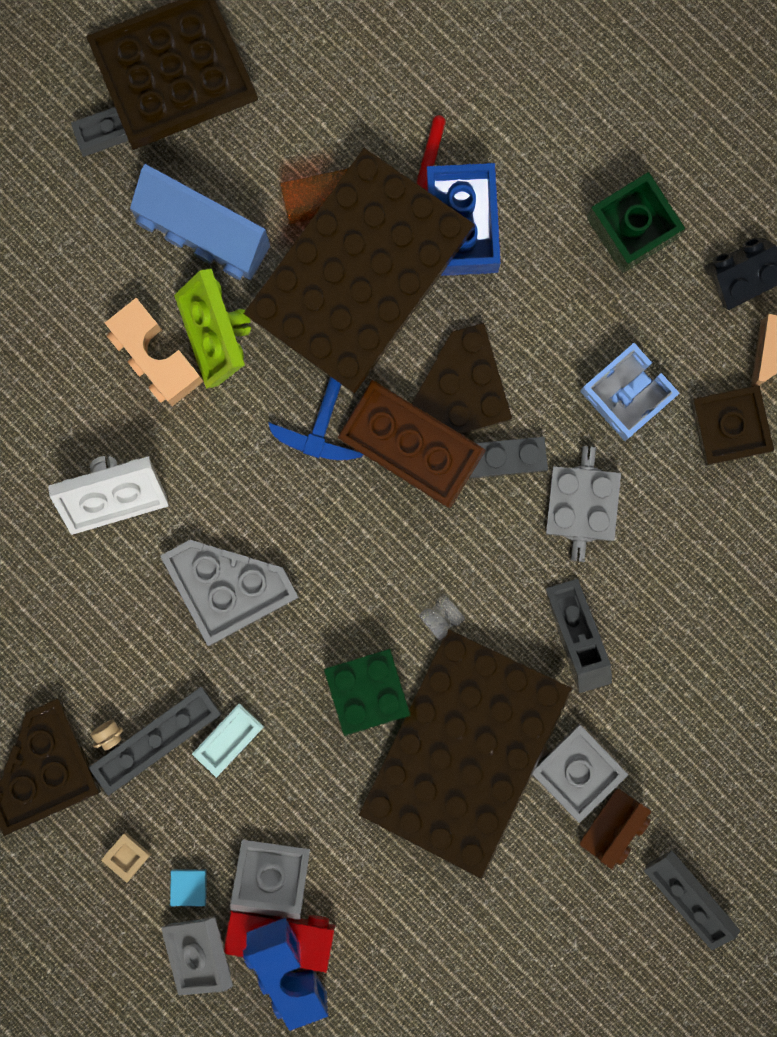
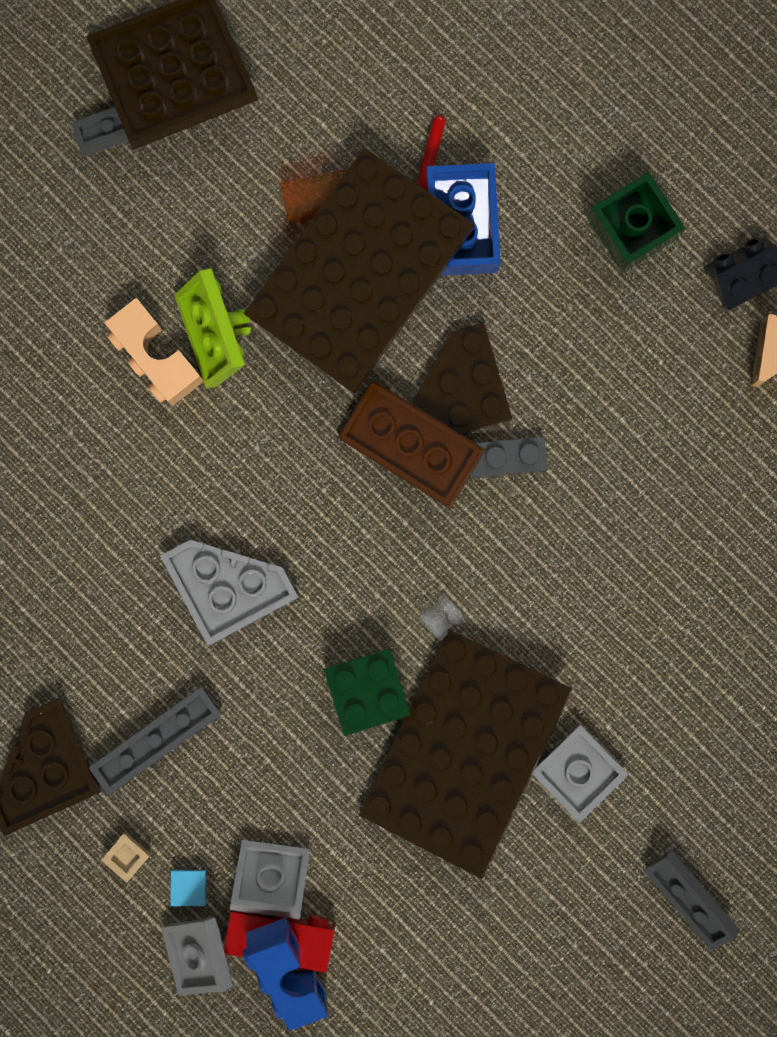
(107, 735): tan plate -> none
(108, 494): white plate -> none
(199, 224): medium blue slope -> none
(227, 740): light aqua tile -> none
(315, 444): blue piece -> none
(579, 636): dark grey slope -> none
(583, 504): light grey plate -> none
(615, 829): reddish brown bracket -> none
(627, 394): piece -> none
(732, 425): dark brown plate -> none

